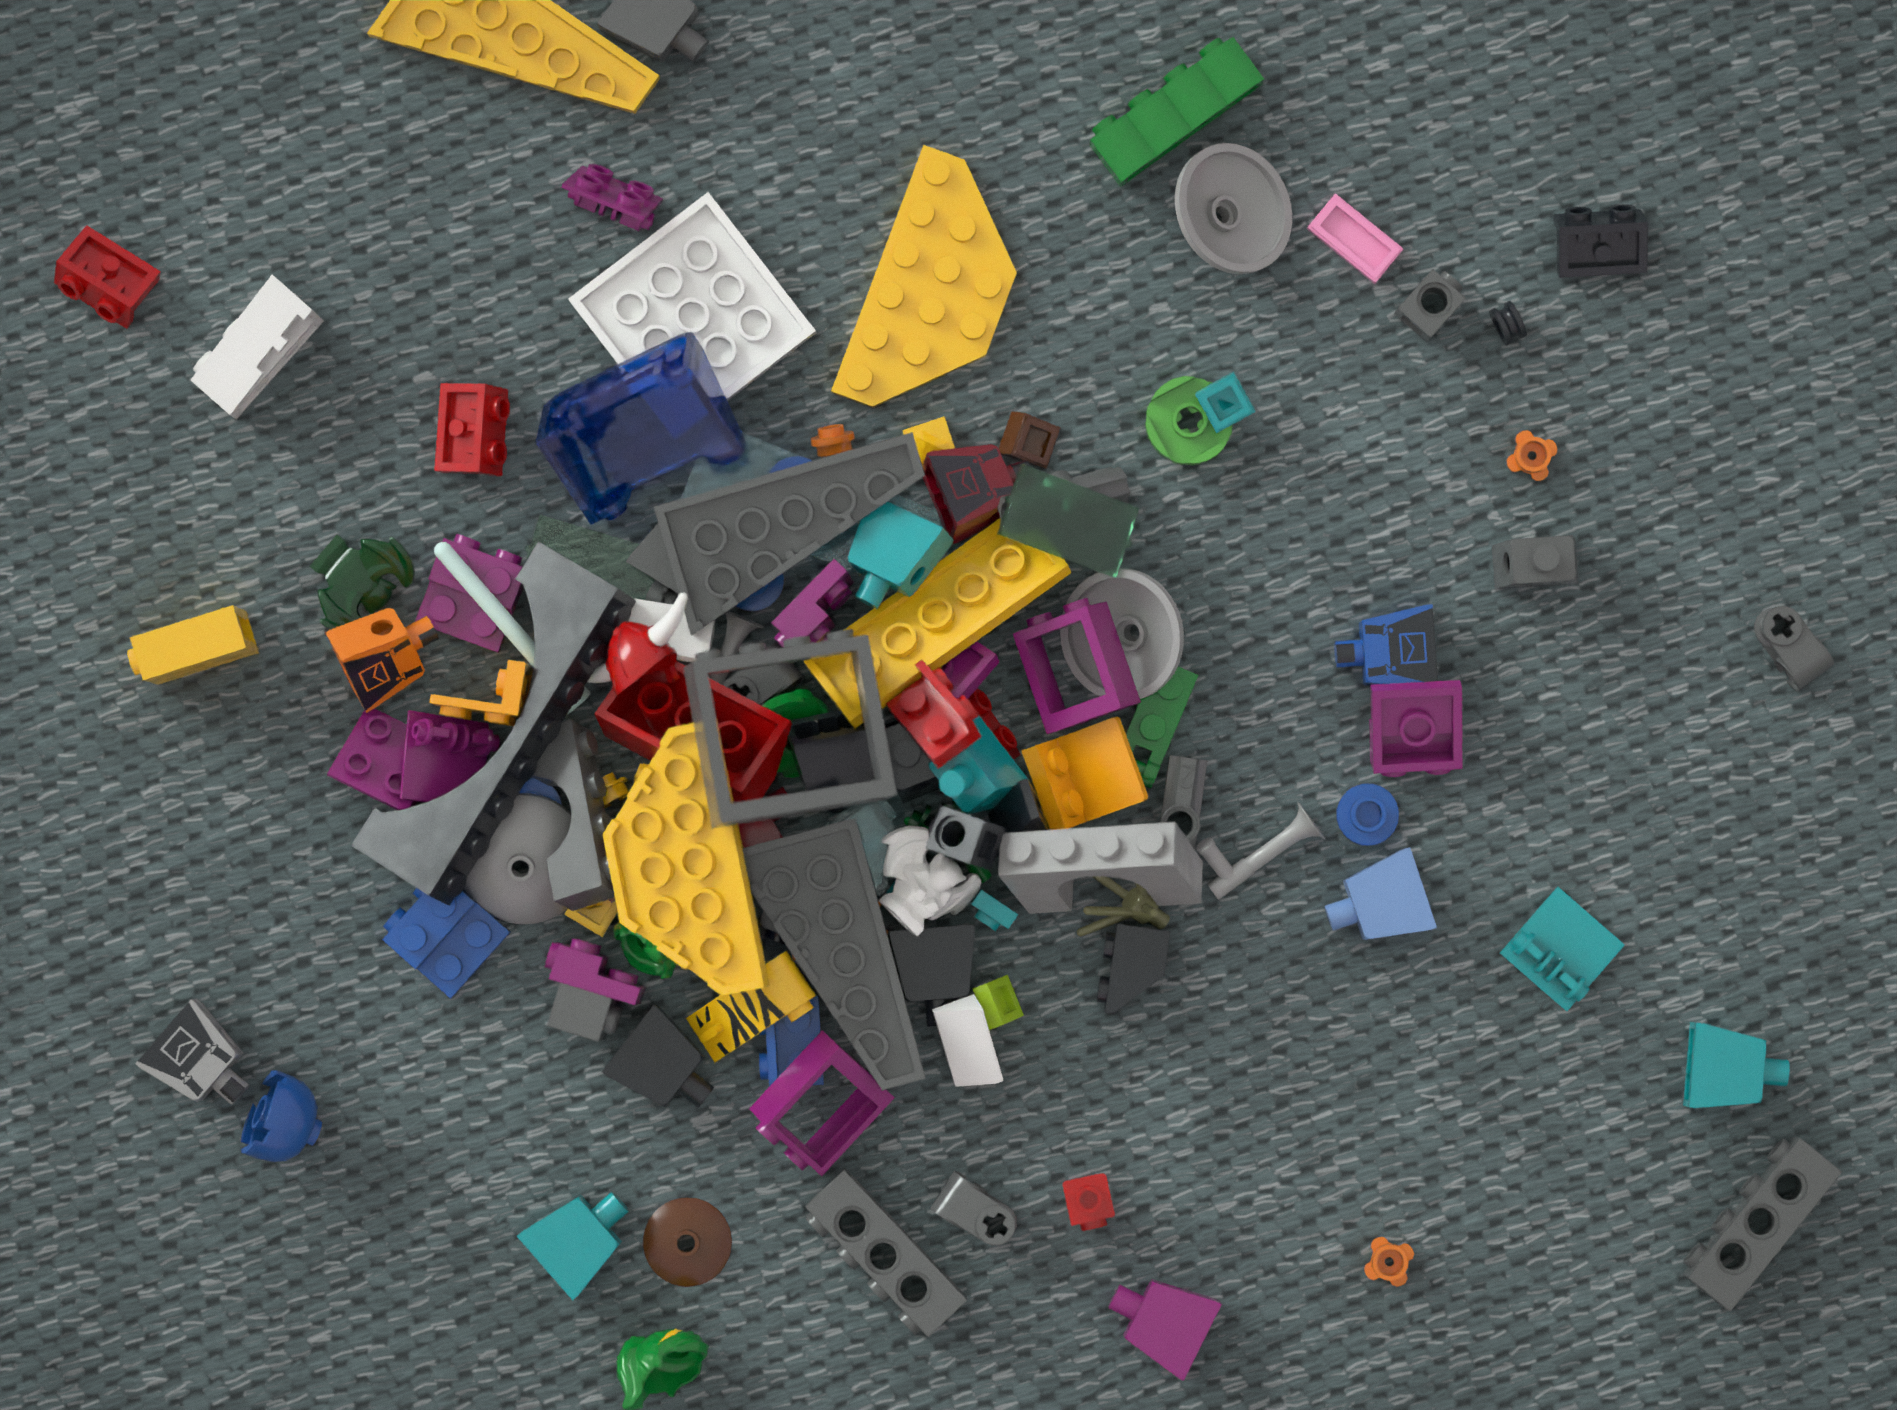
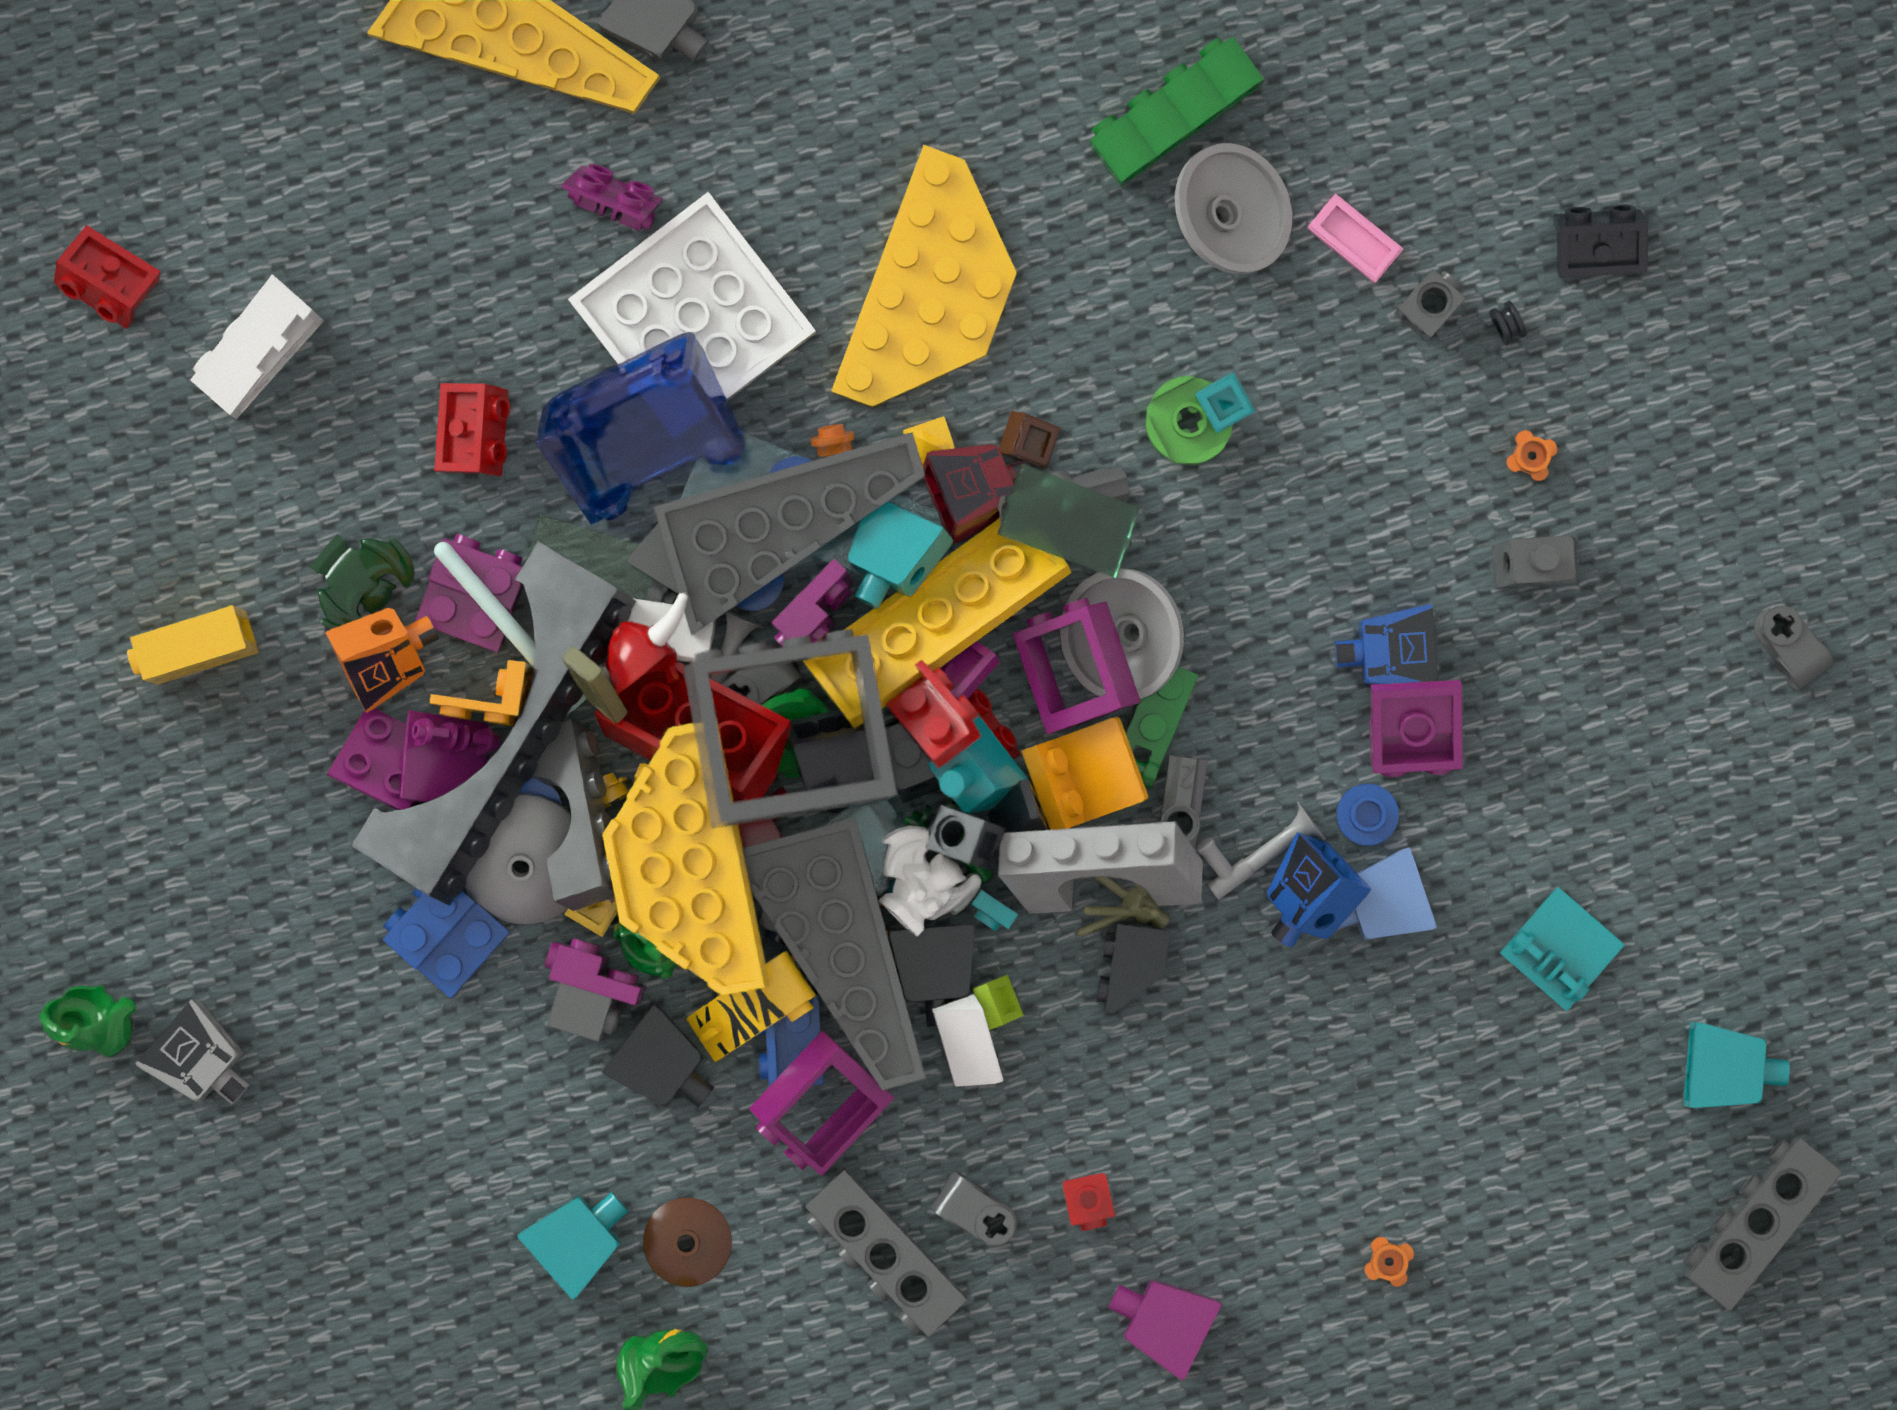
(89, 1020): none -> green hair
(281, 1120): blue cylinder -> none
(594, 685): none -> olive tile
(1313, 890): none -> blue torso

